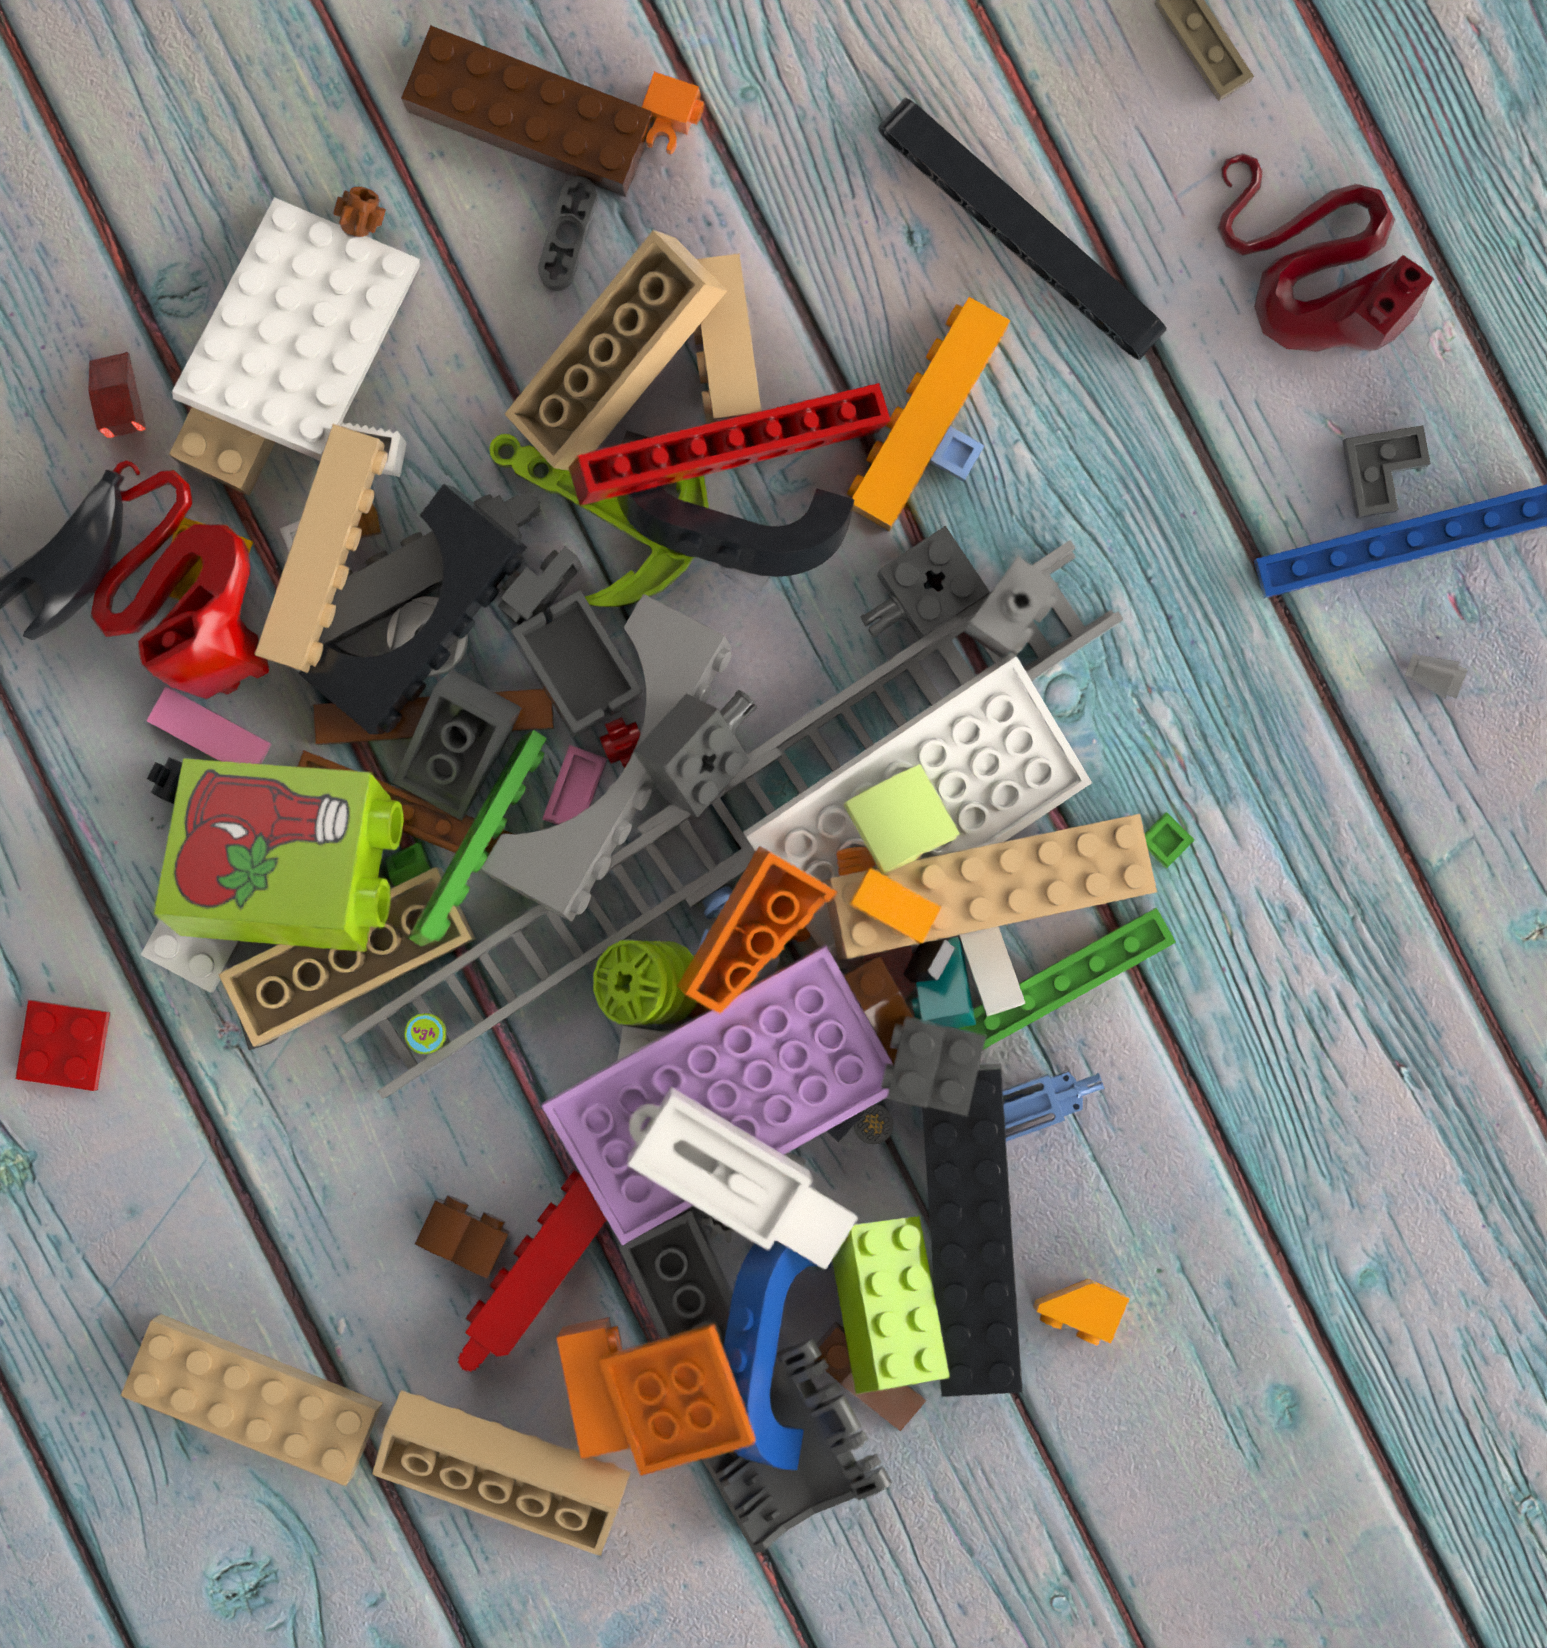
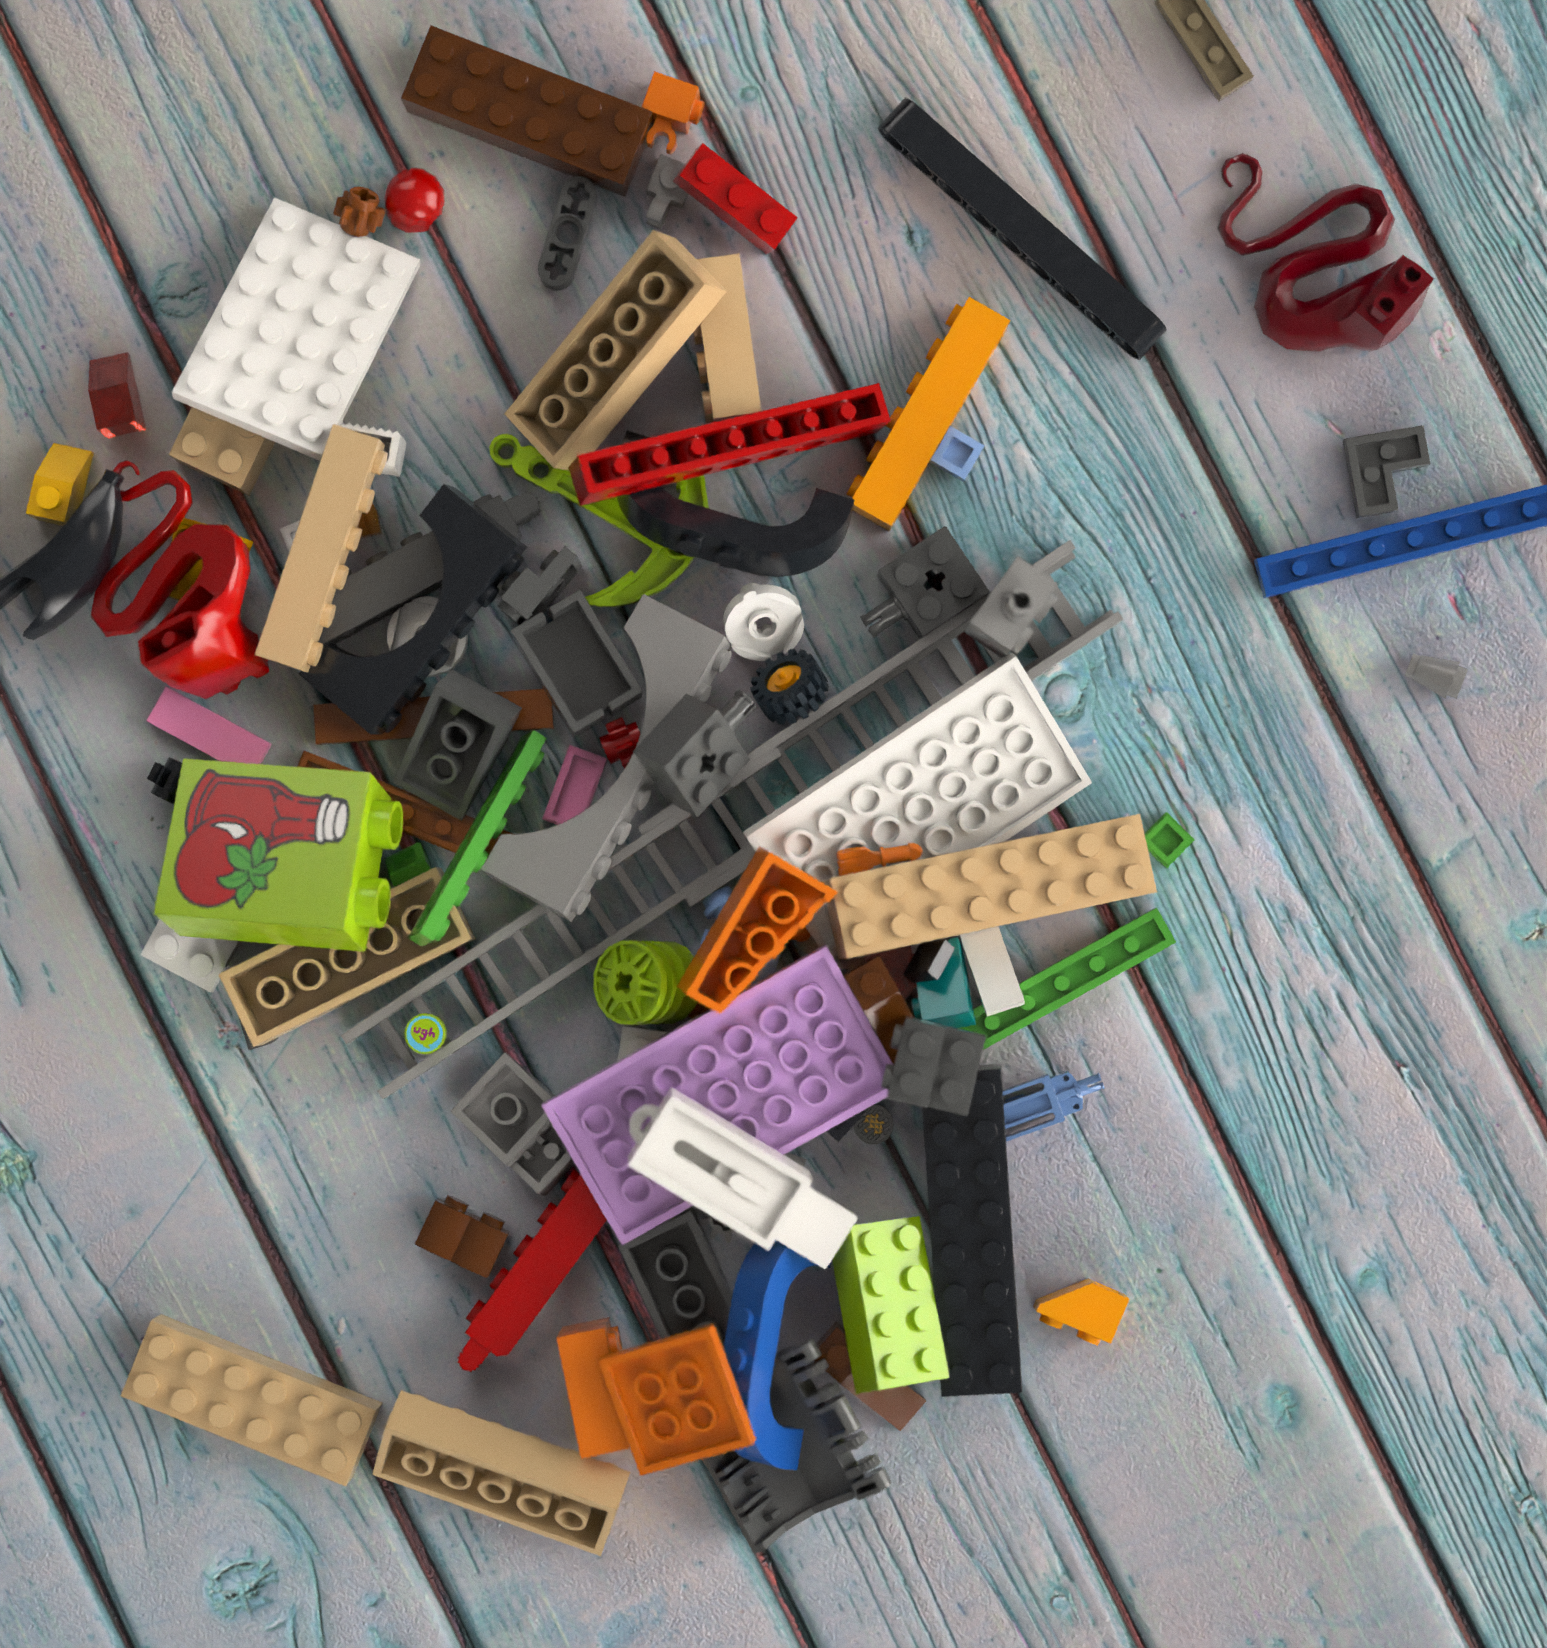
(59, 484): none -> yellow slope
(62, 1045): red plate -> none
(413, 200): none -> red hair
(510, 1121): none -> light grey slope
(664, 191): none -> light grey plate
(735, 199): none -> red brick
(757, 602): none -> white plate
(789, 686): none -> black wheel
(895, 905): light orange tile -> none
(901, 819): yellowish green slope -> none

